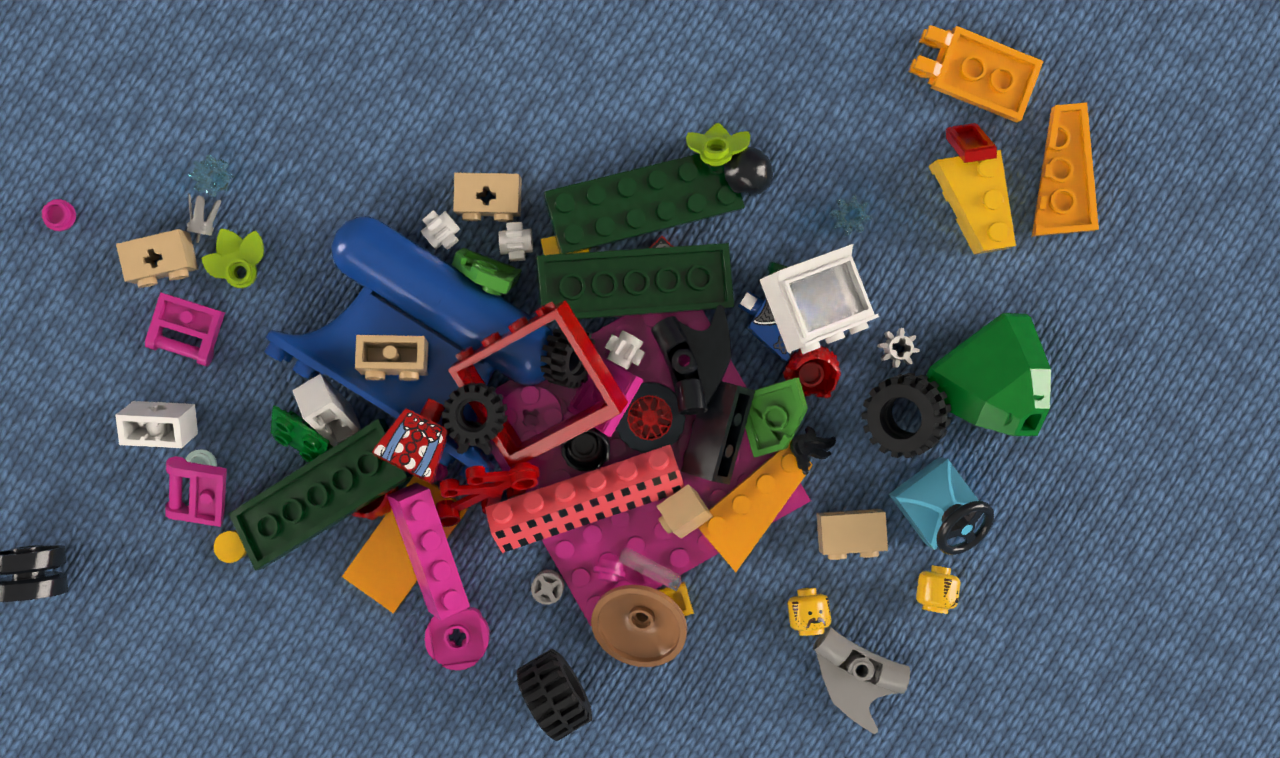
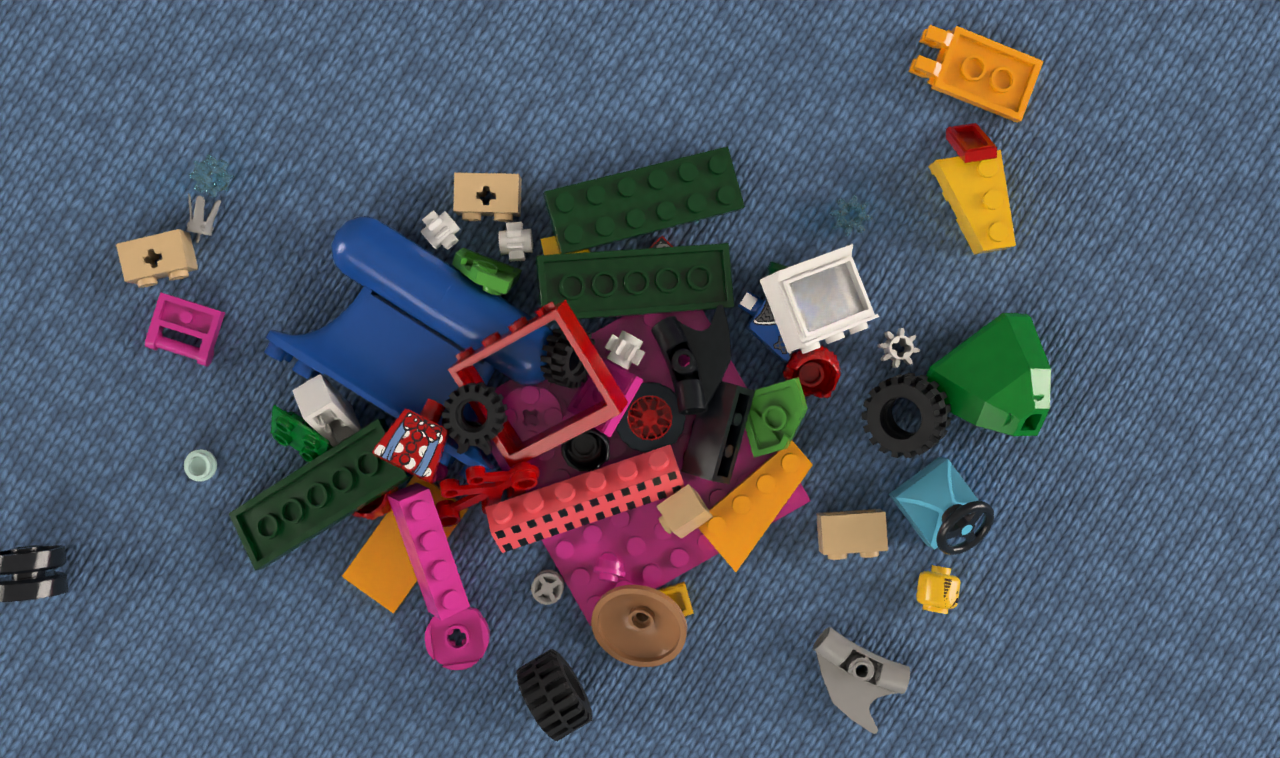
(58, 215): dark pink plate -> none
(156, 424): white brick -> none
(205, 492): dark pink plate -> none
(229, 547): yellow tile -> none
(232, 254): lime plate -> none
(391, 355): tan brick -> none
(650, 568): clear tile -> none
(717, 144): lime plate -> none
(749, 172): black hair -> none
(809, 612): yellow head -> none
(810, 445): black piece -> none
(1067, 177): light orange wing -> none

